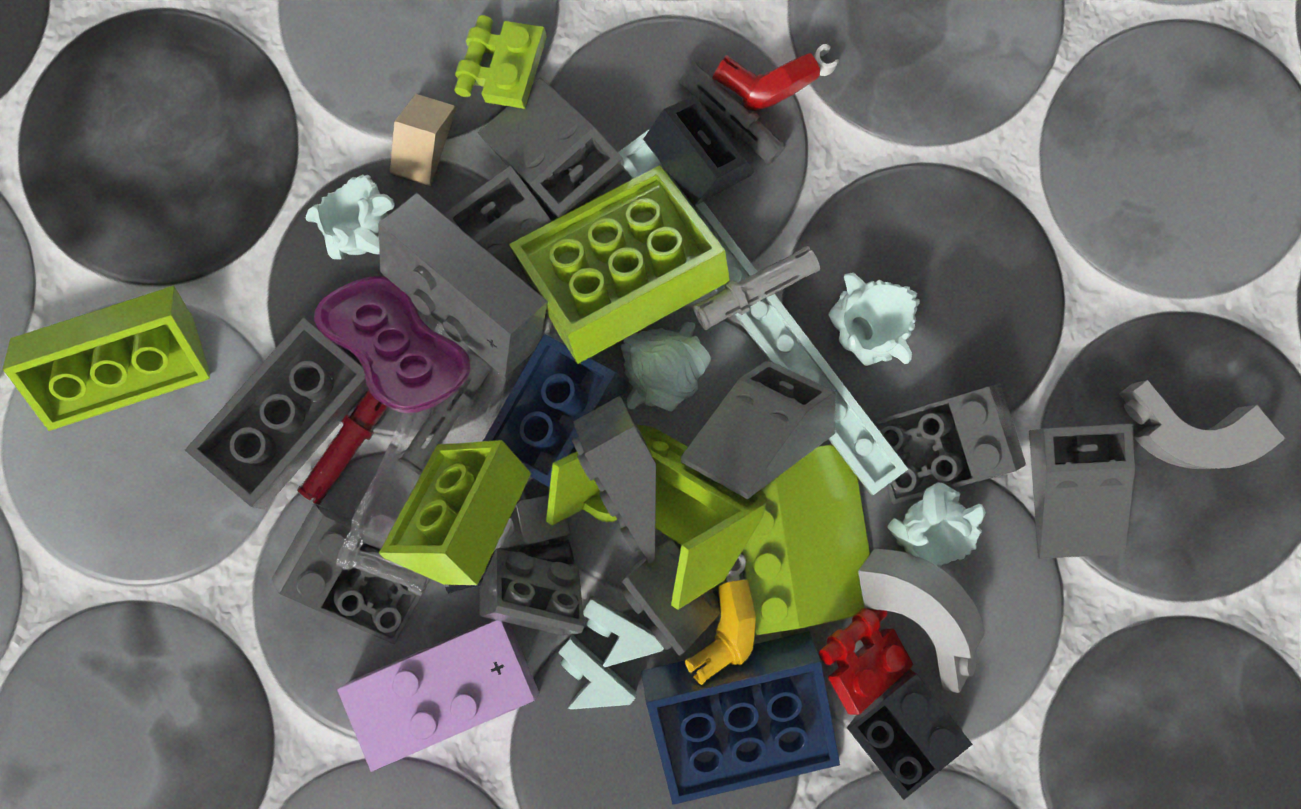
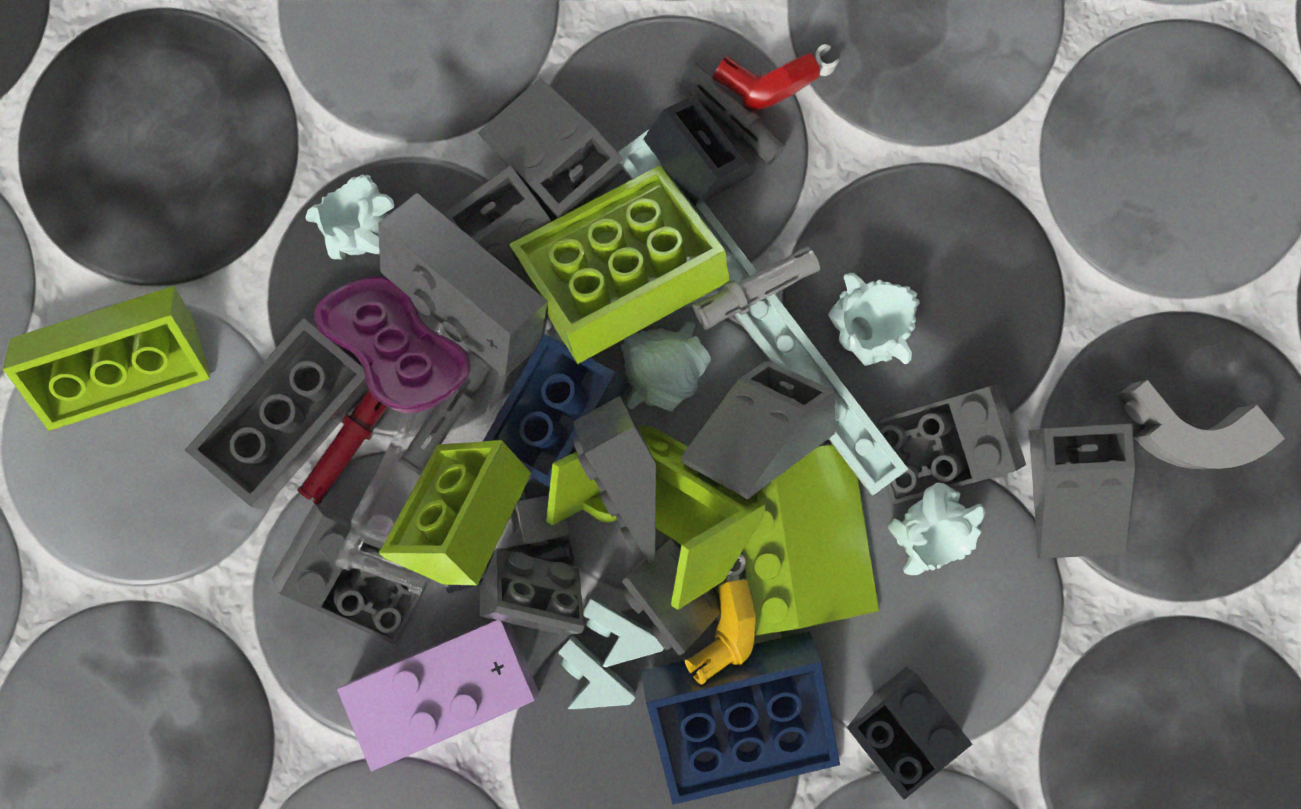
(420, 138): tan slope -> none
(512, 66): lime plate -> none
(872, 668): red plate -> none
(934, 601): light grey arch -> none

